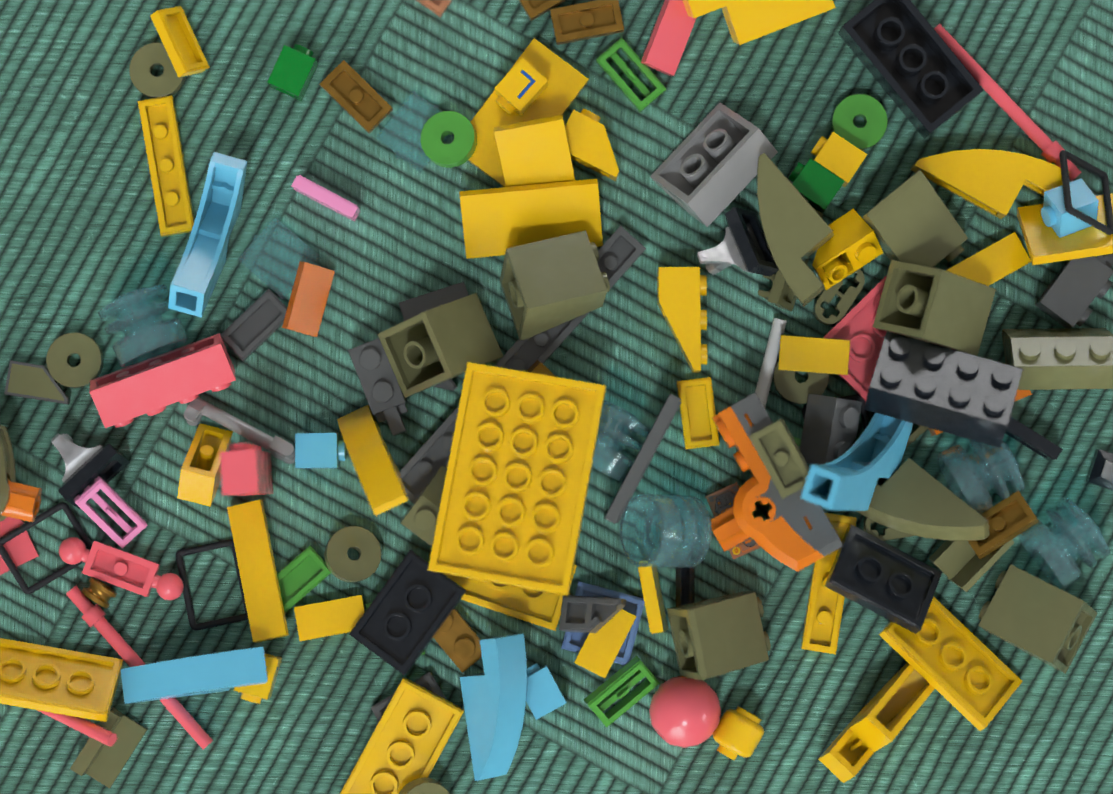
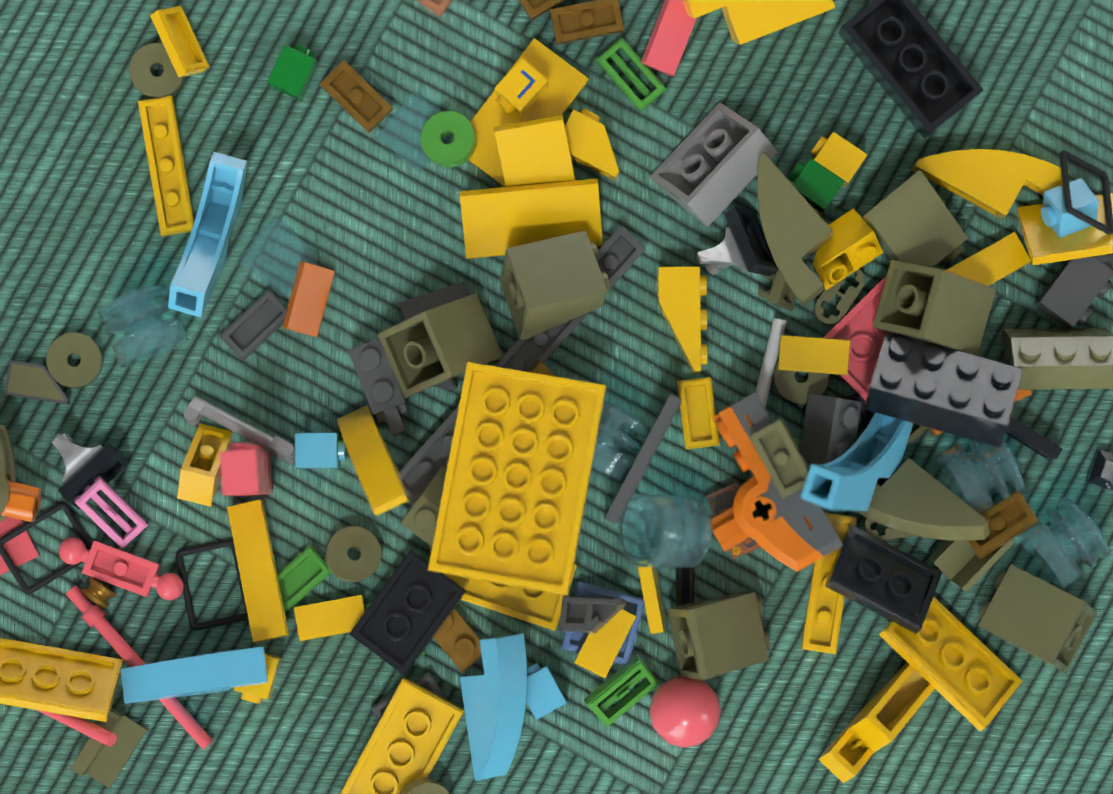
(162, 381): coral brick -> none
(326, 197): bright pink tile -> none
(738, 733): yellow head -> none
(867, 108): bright green piece -> none
(1050, 149): coral bar -> none

